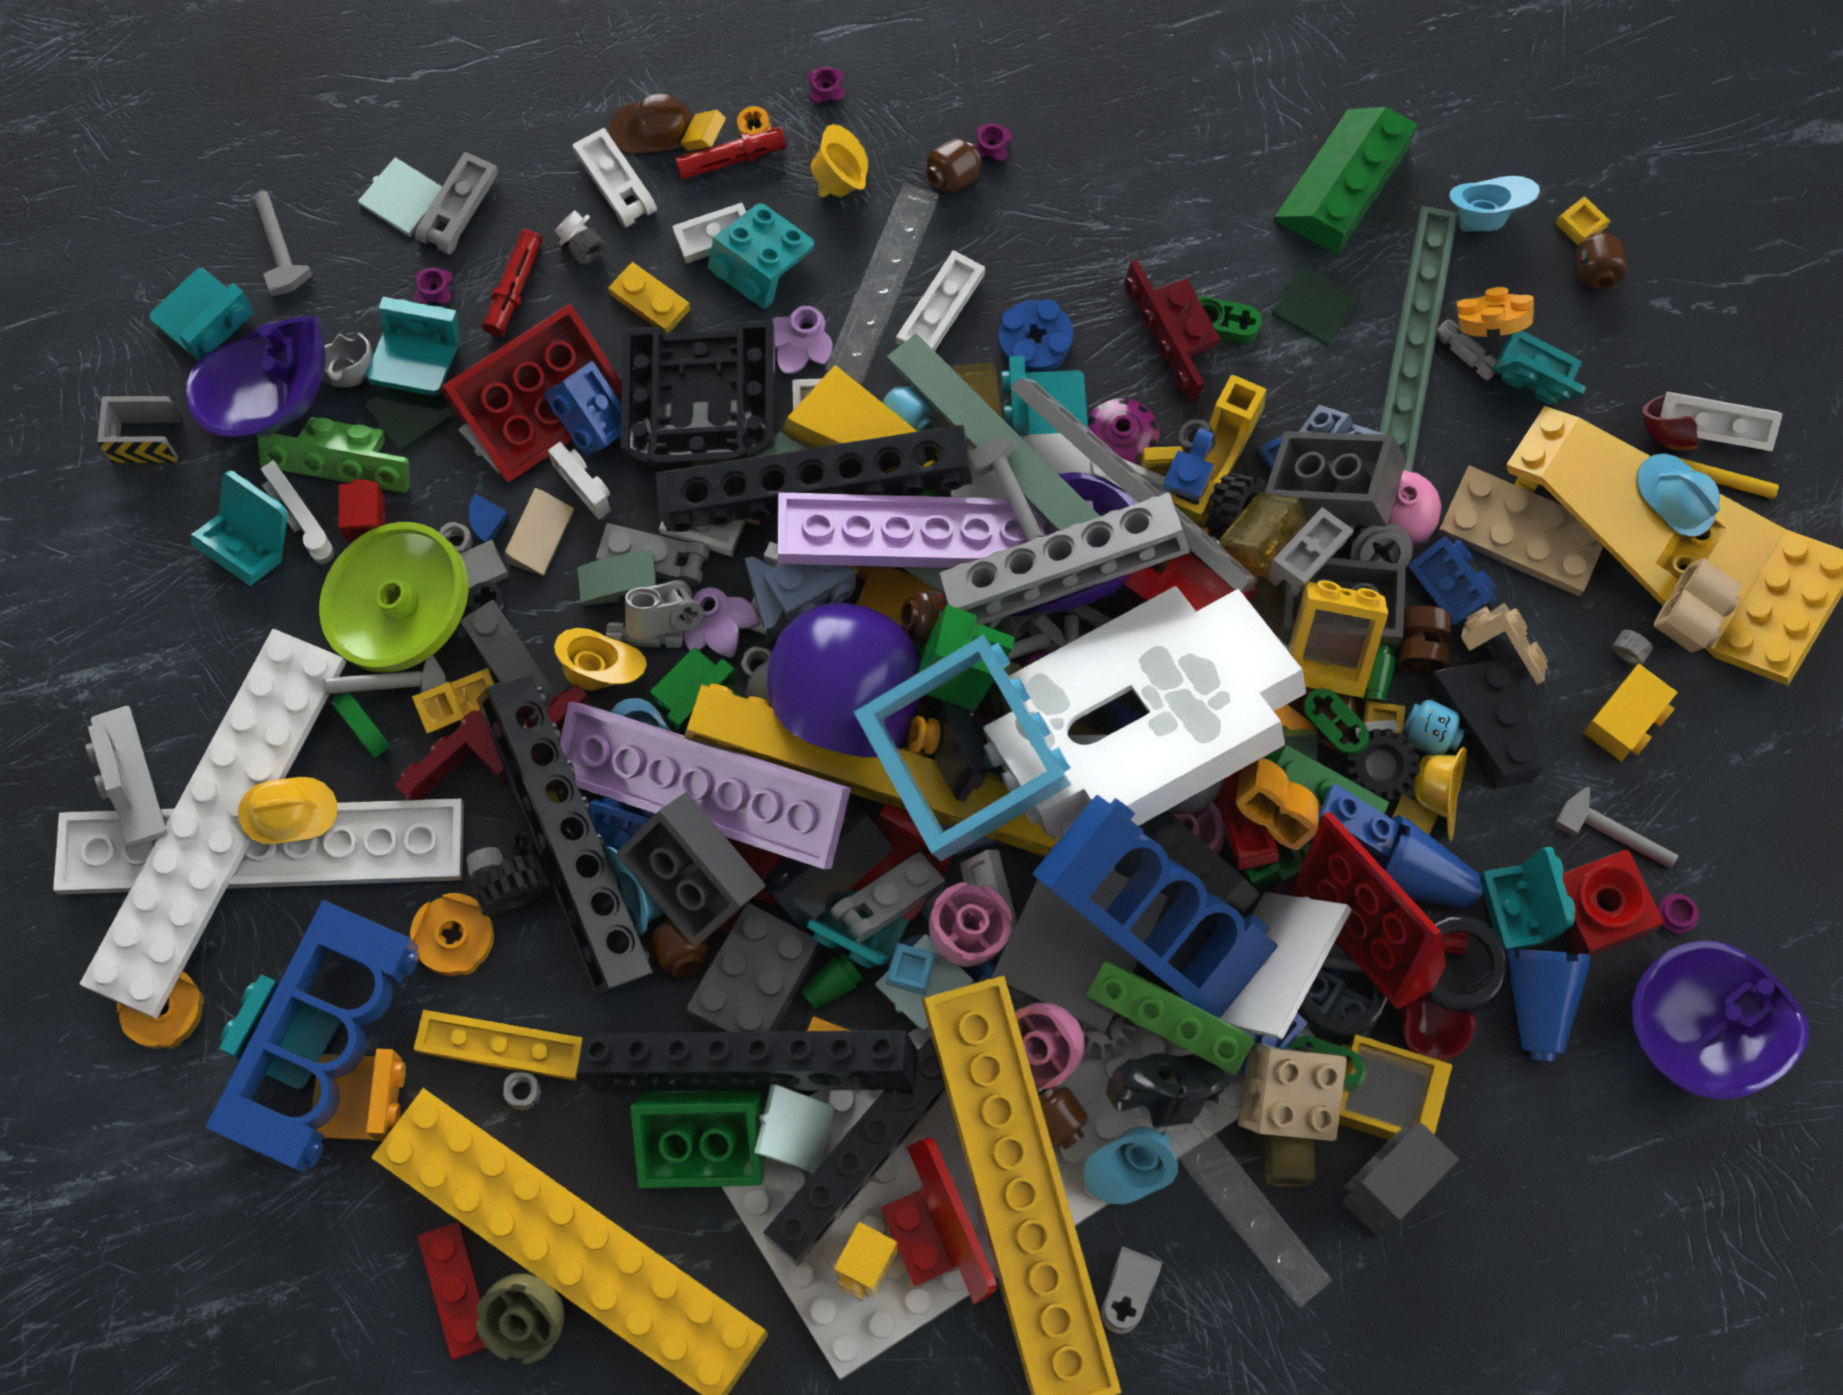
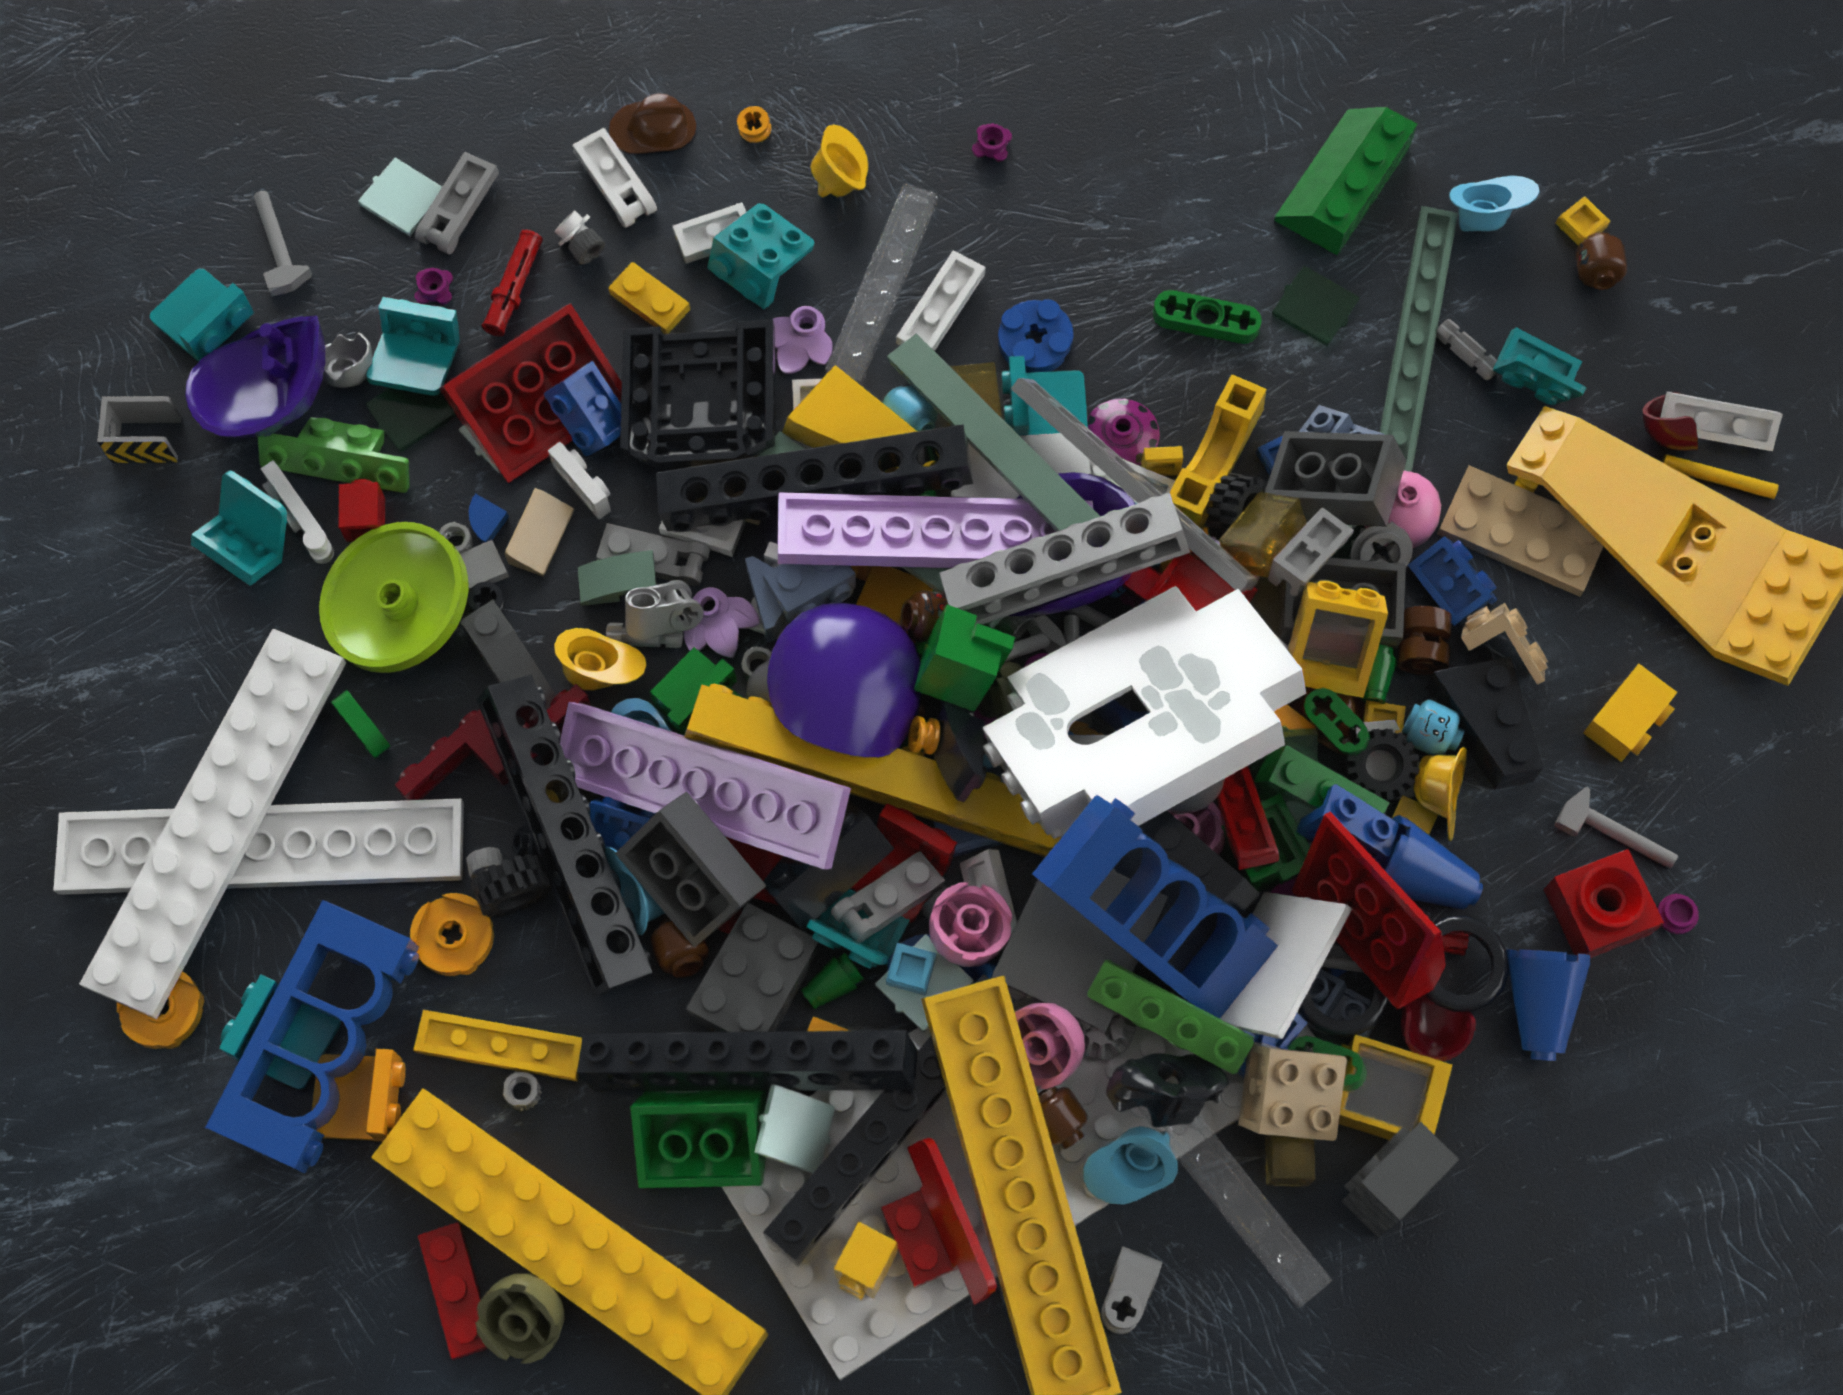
(125, 775): light grey bracket -> none
(287, 810): yellow piece -> none
(428, 678): light grey piece -> none
(452, 700): yellow slope -> none
(703, 130): yellow tile -> none
(731, 152): red pin -> none
(826, 76): magenta plate -> none
(954, 165): reddish brown head -> none
(993, 456): light grey piece -> none
(1032, 793): medium azure window -> none
(1177, 324): dark red bracket -> none
(1189, 431): dark grey axle -> none
(1190, 471): blue plate -> none
(1279, 804): light orange brick -> none
(1495, 311): light orange plate -> none
(1528, 901): teal bracket -> none
(1632, 647): light grey axle -> none
(1679, 494): medium azure piece -> none
(1698, 606): tan brick -> none
(1717, 1020): dark purple piece -> none

